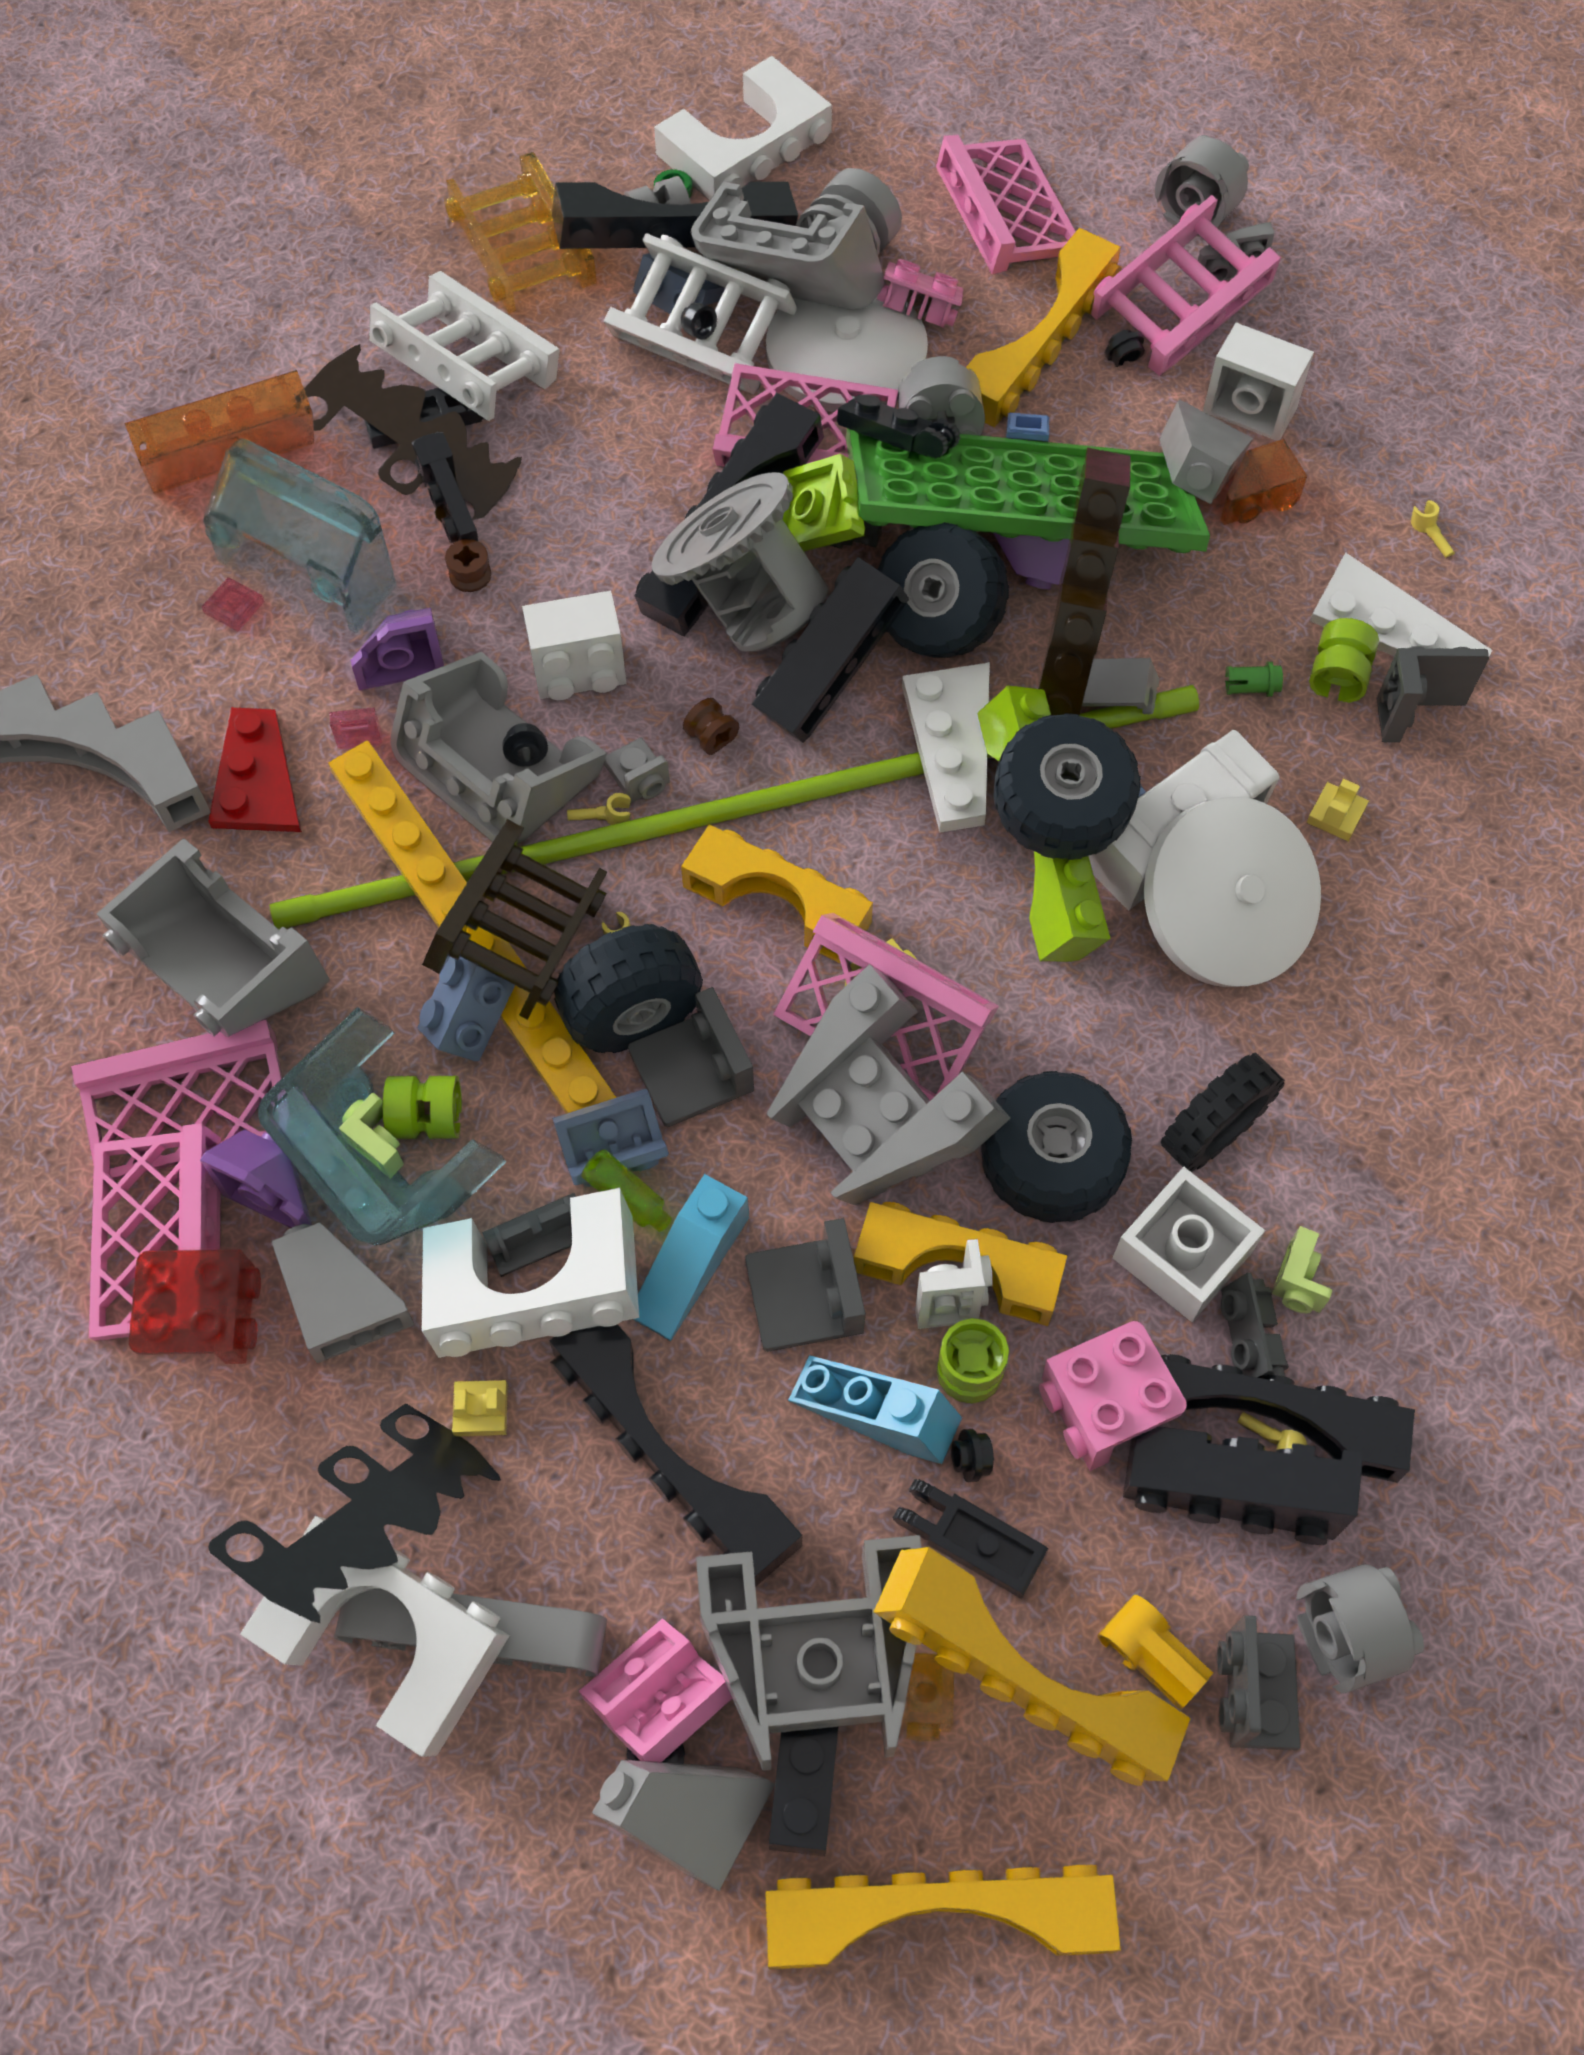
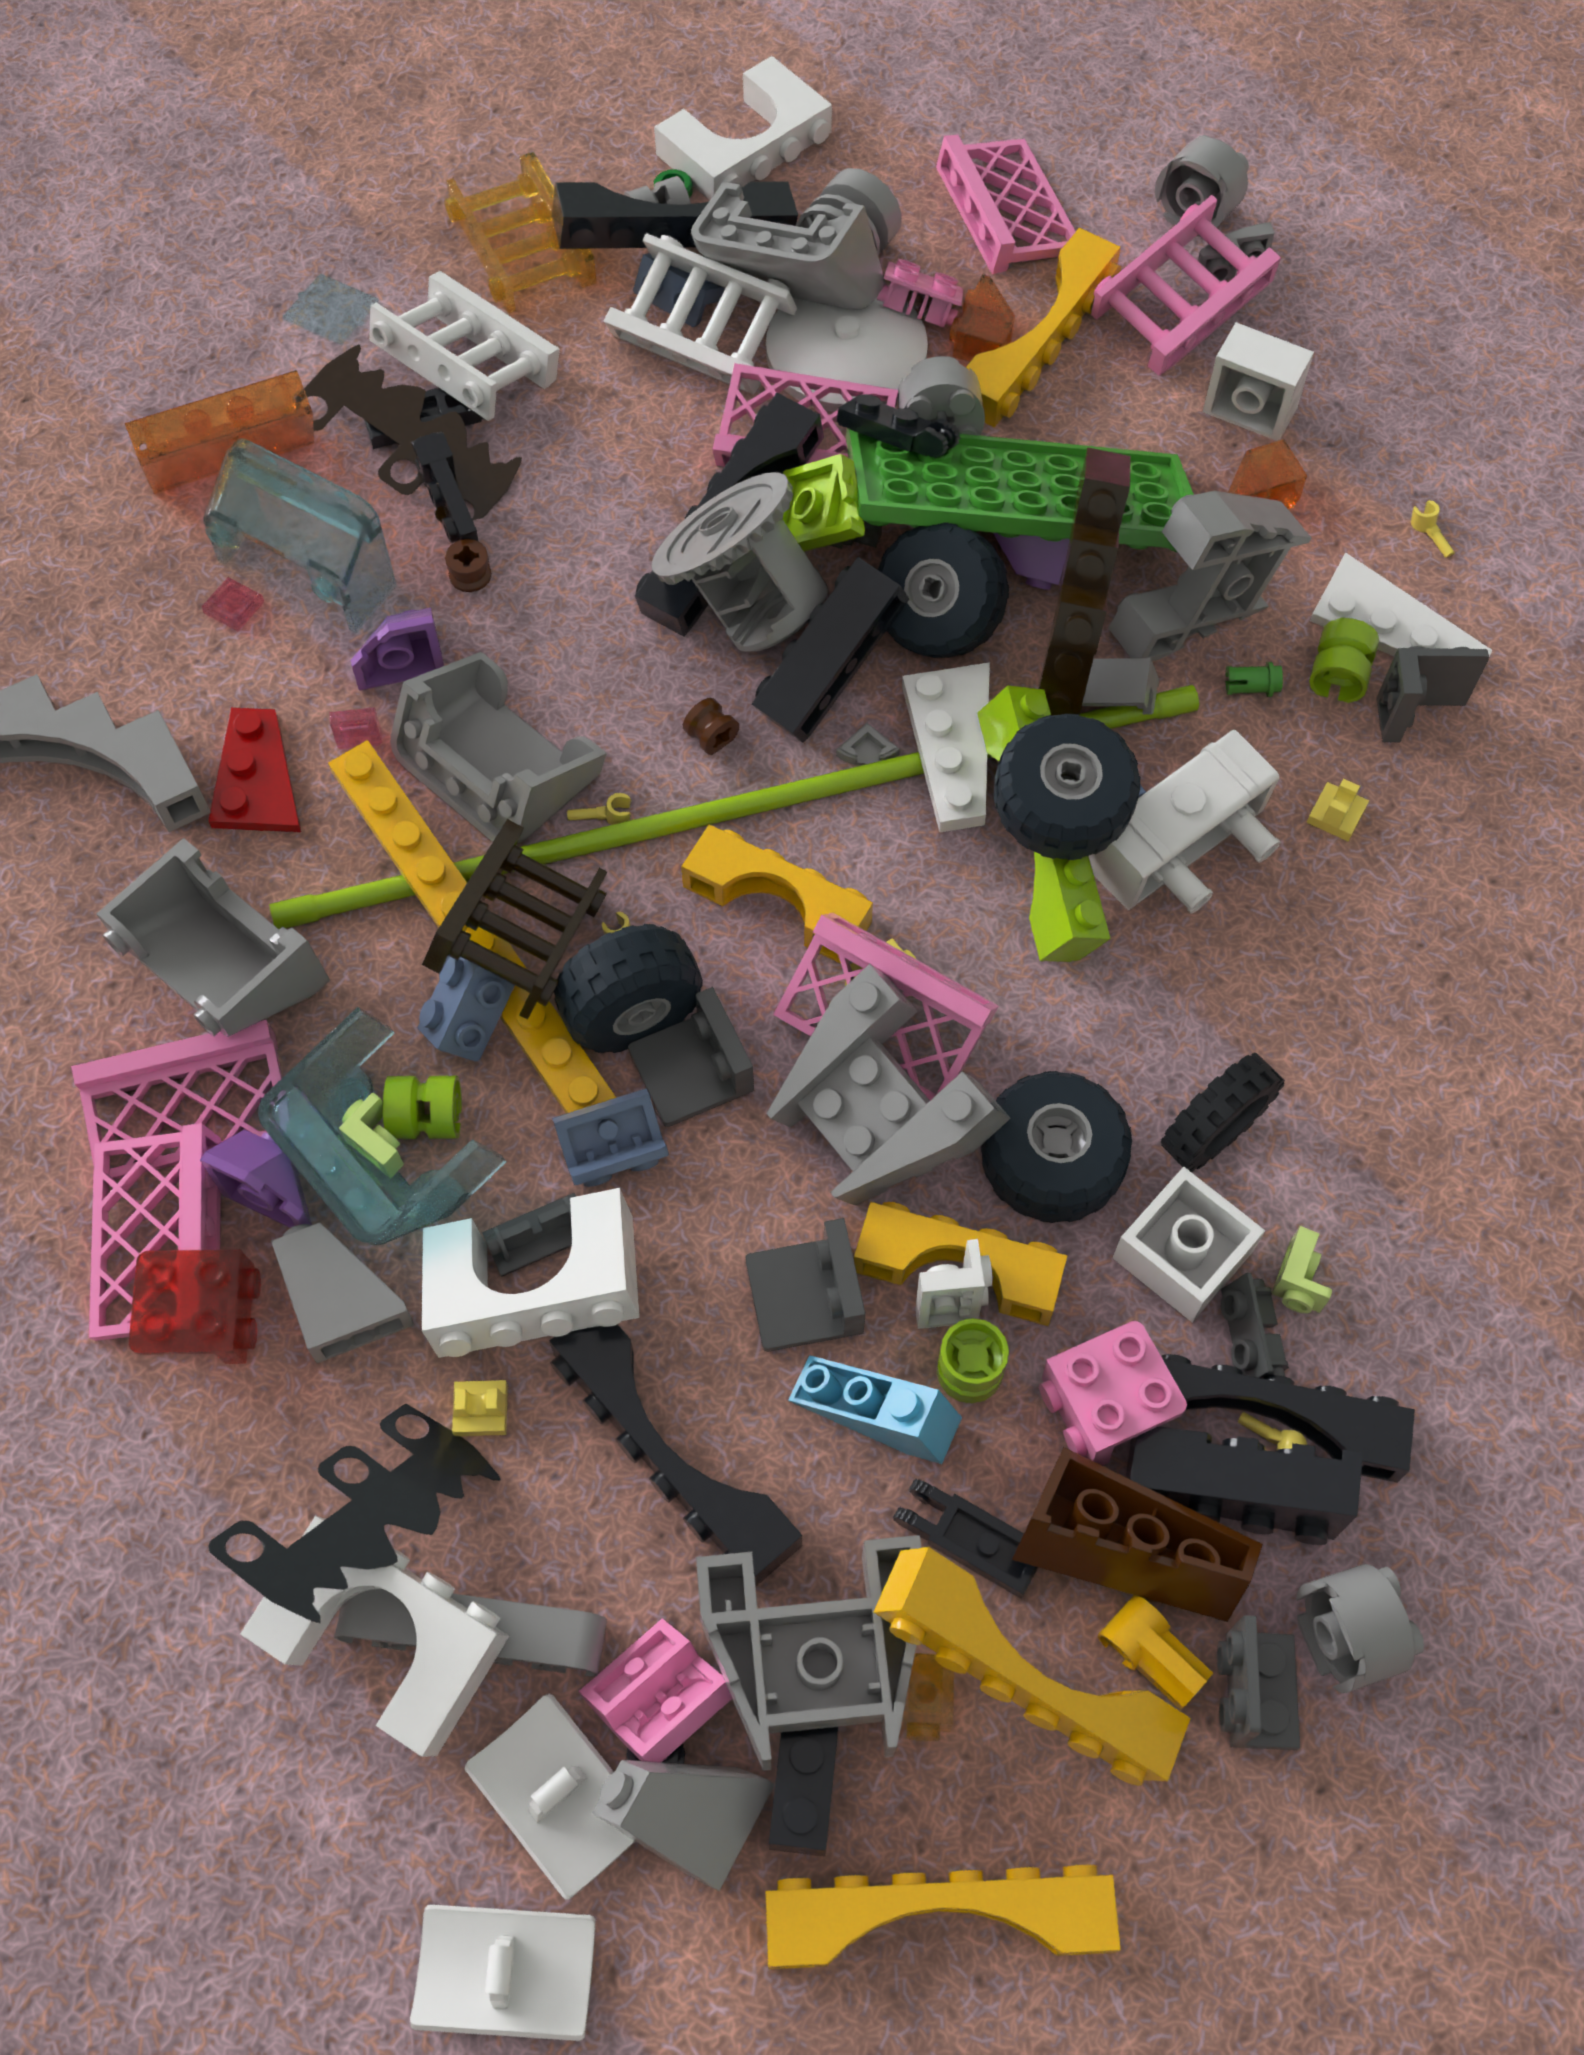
(330, 309): none -> clear light blue piece
(504, 1972): none -> white shield
(523, 736): black plate -> none
(545, 1787): none -> white shield
(575, 645): white brick -> none
(608, 1173): clear neon green cylinder -> none
(638, 770): light grey bracket -> none
(691, 1255): medium azure slope -> none
(701, 316): black hinge -> none
(867, 747): none -> light grey tile
(972, 1455): black plate -> none
(985, 321): none -> clear orange slope
(1027, 427): medium blue slope -> none
(1125, 347): black plate -> none
(1135, 1541): none -> reddish brown wedge
(1201, 451): light grey slope -> none
(1231, 556): none -> light grey wedge
(1232, 892): white dish -> none

